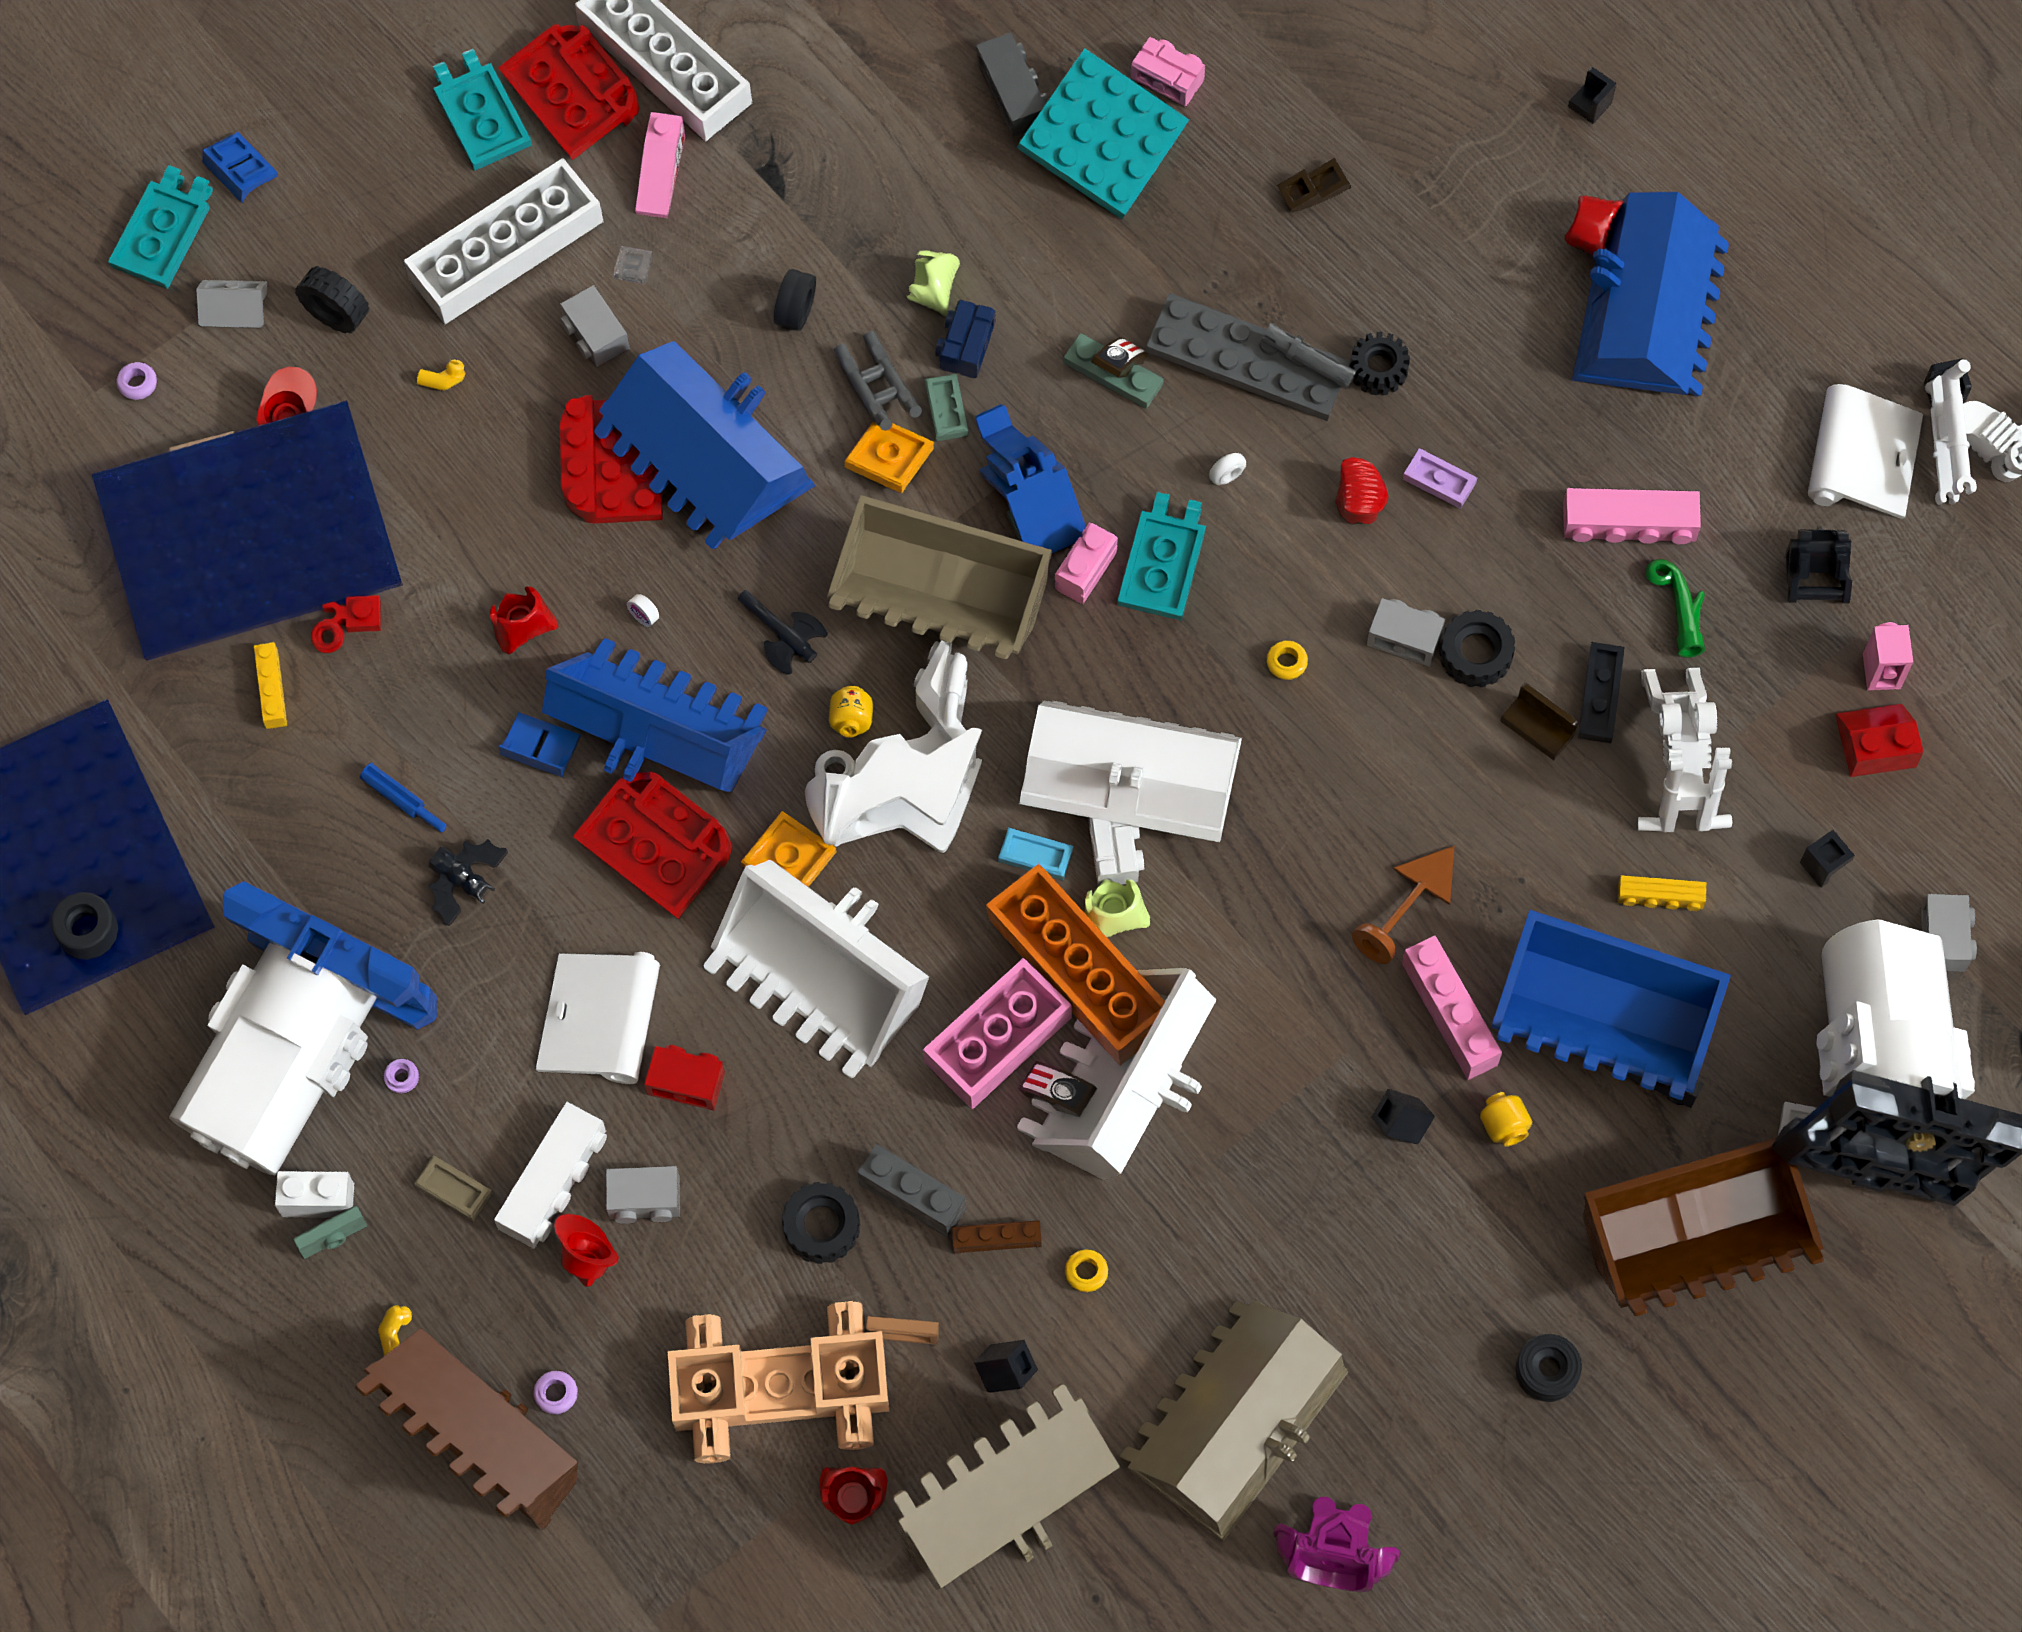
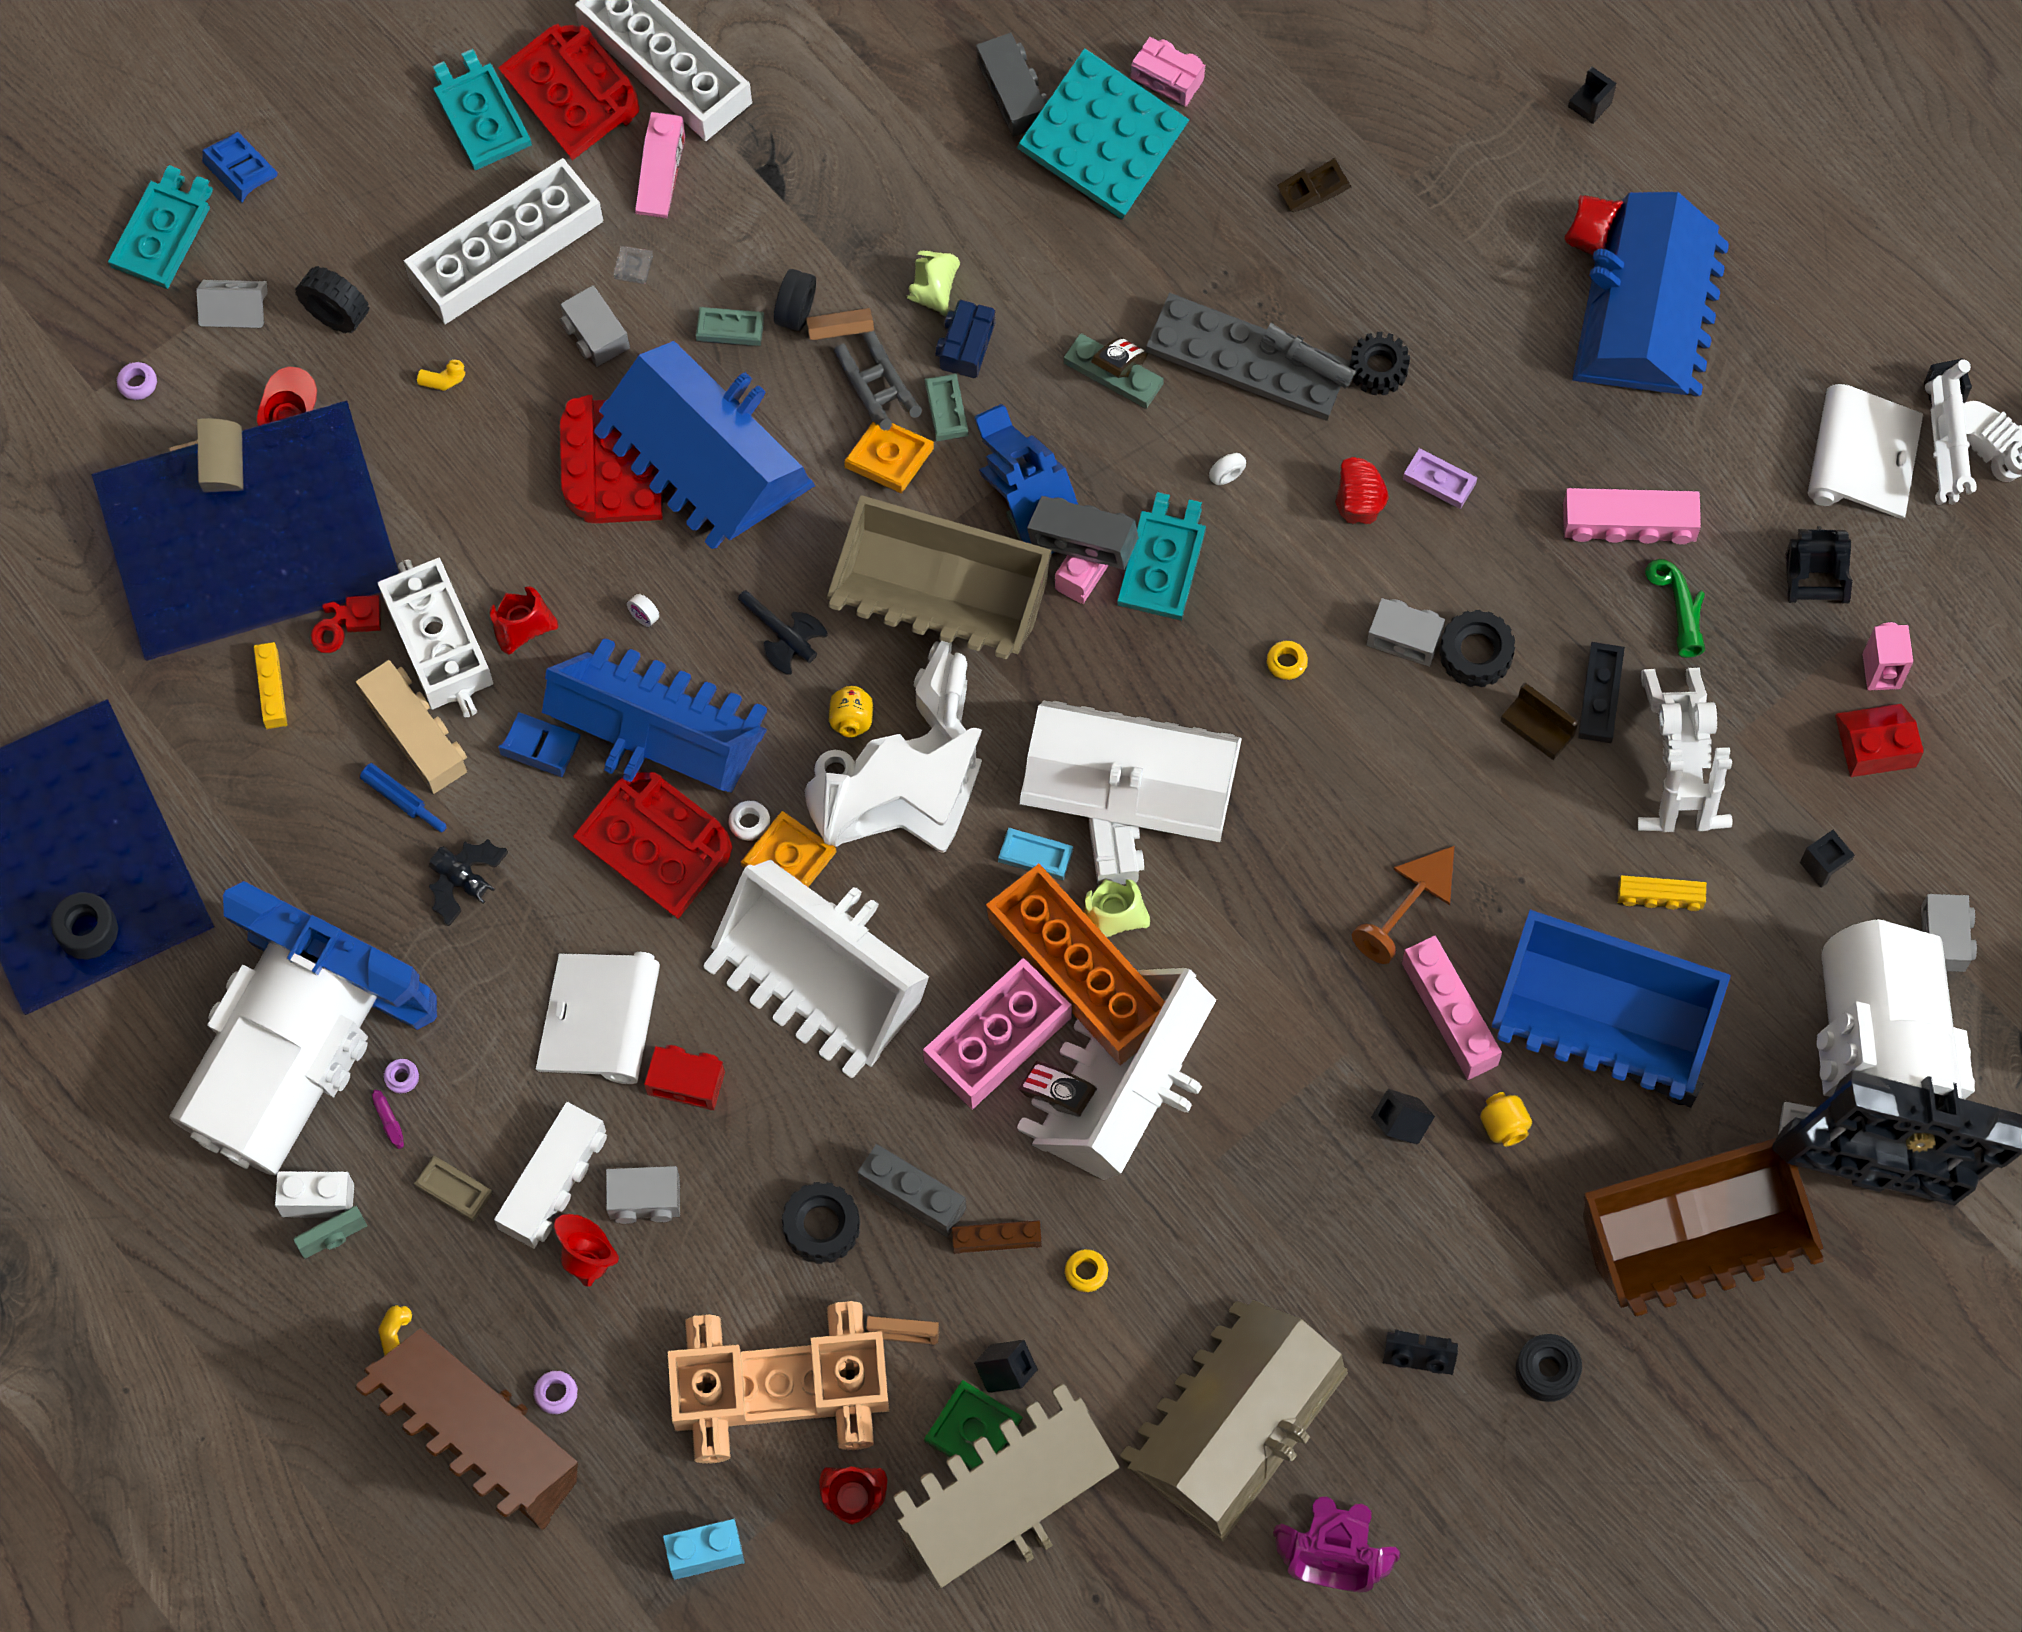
(220, 455): none -> dark tan brick
(388, 1120): none -> magenta piece
(412, 726): none -> tan brick
(445, 662): none -> white brick
(703, 1549): none -> medium azure brick
(730, 326): none -> sand green plate
(742, 809): none -> white piece
(840, 324): none -> medium nougat tile
(965, 1420): none -> green tile
(1083, 532): none -> dark grey brick
(1435, 1356): none -> black hinge

